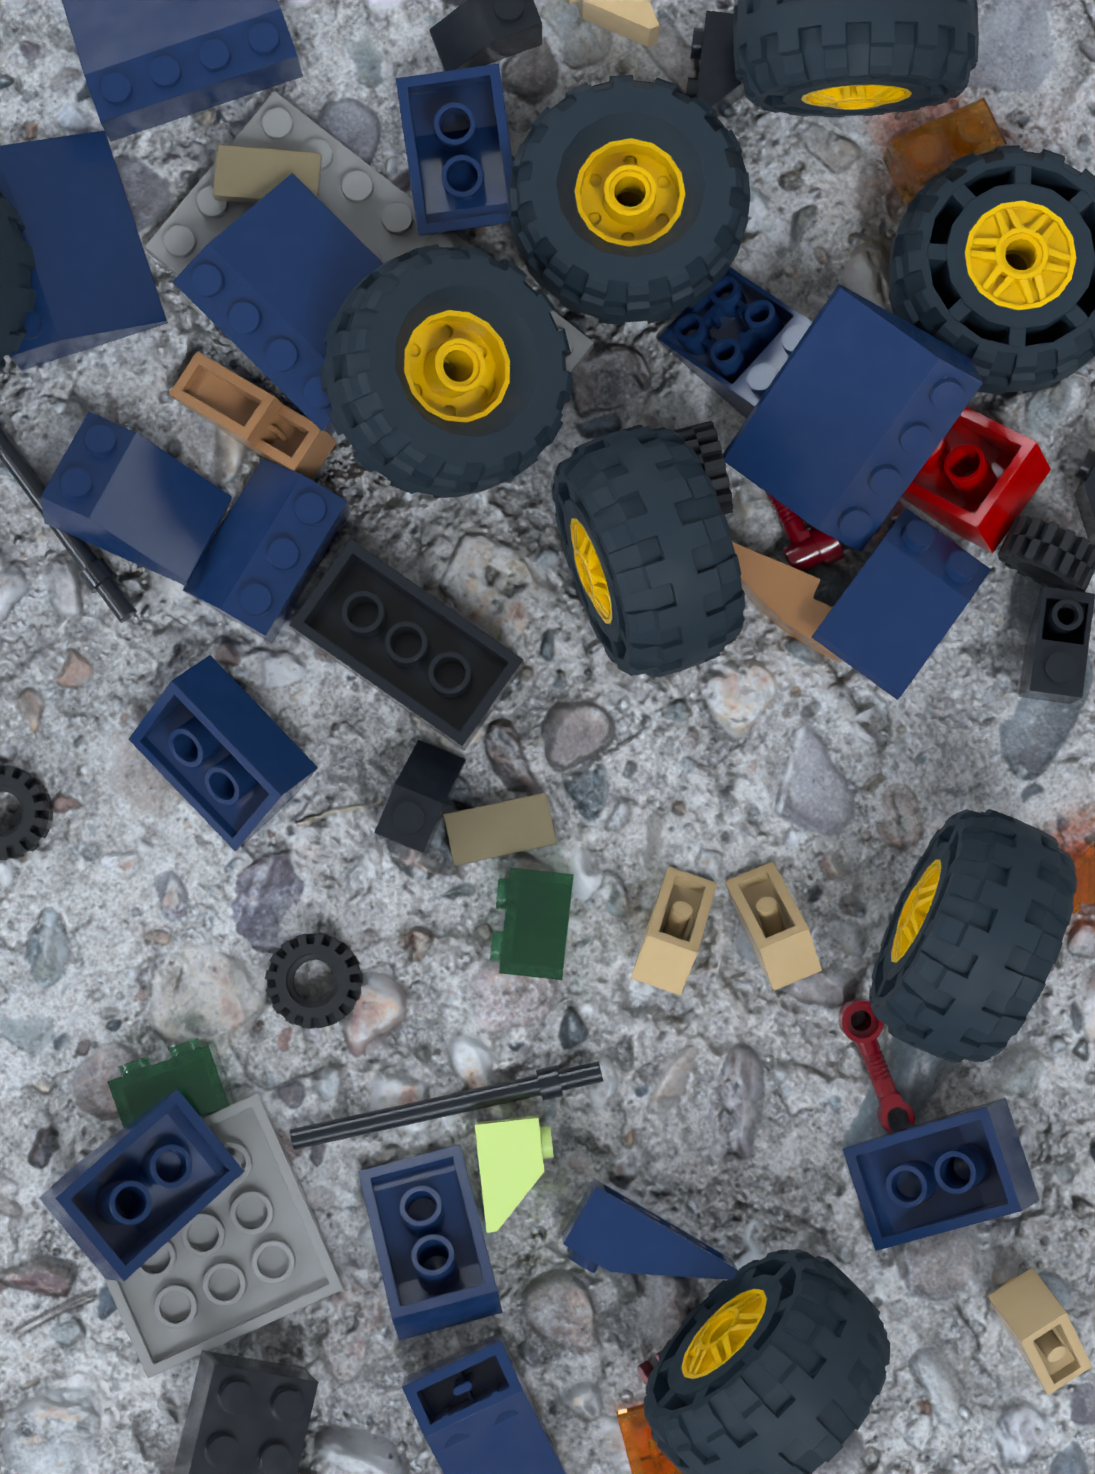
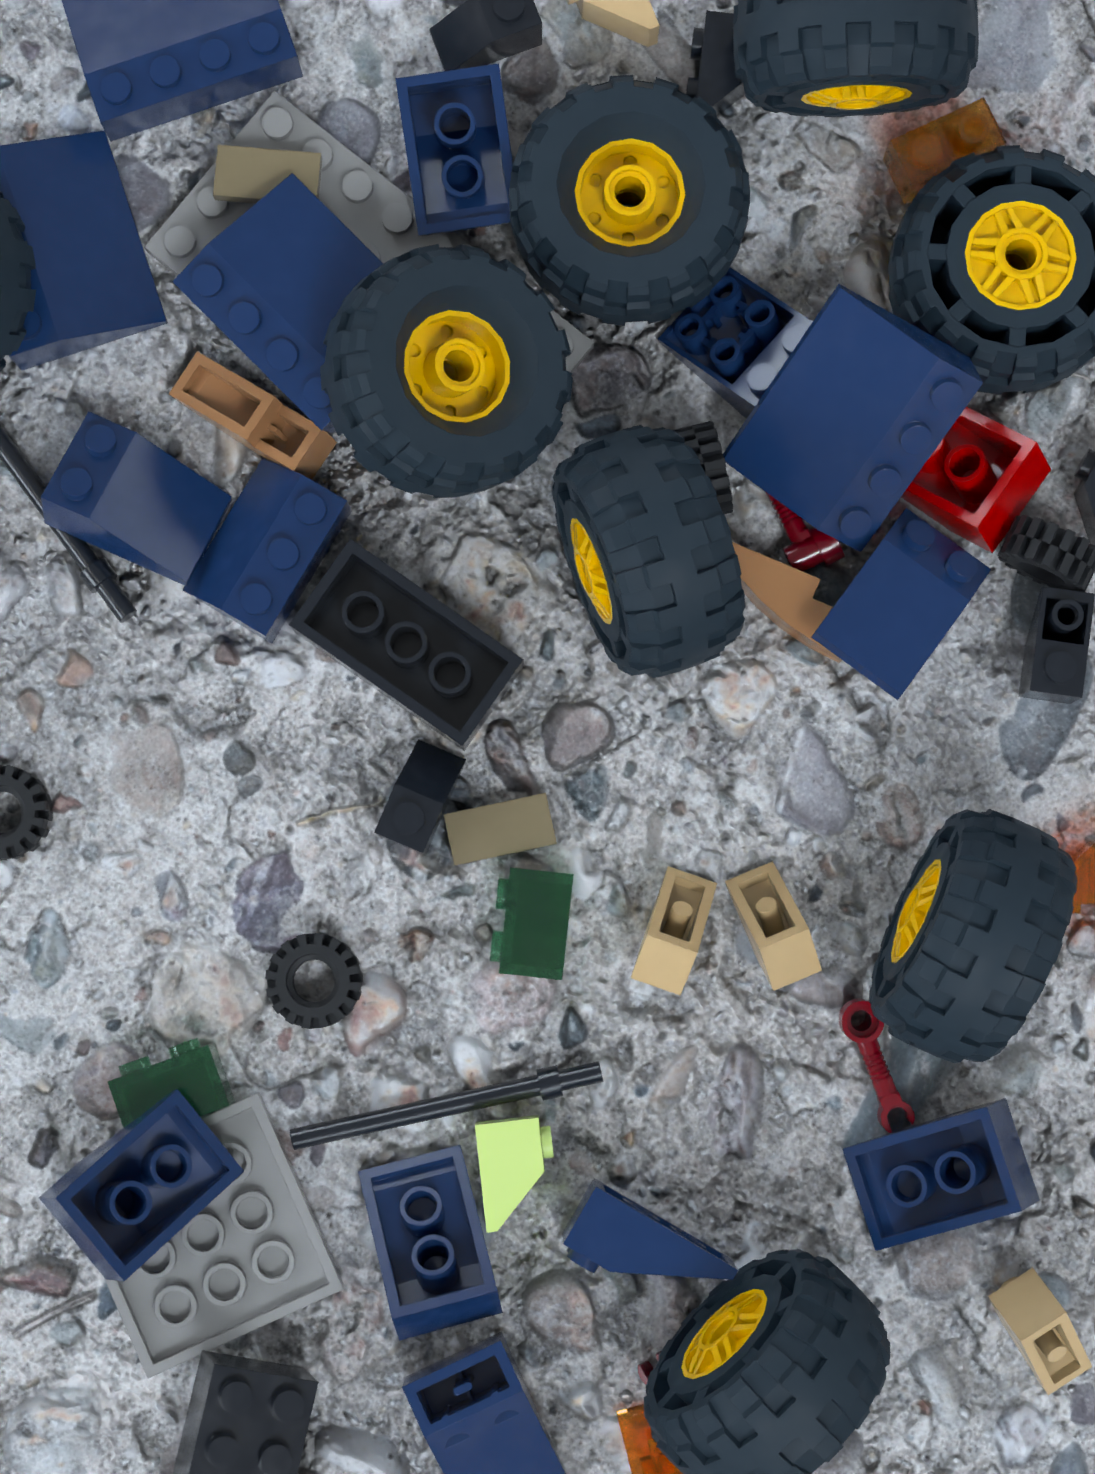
(222, 752): dark blue slope -> none

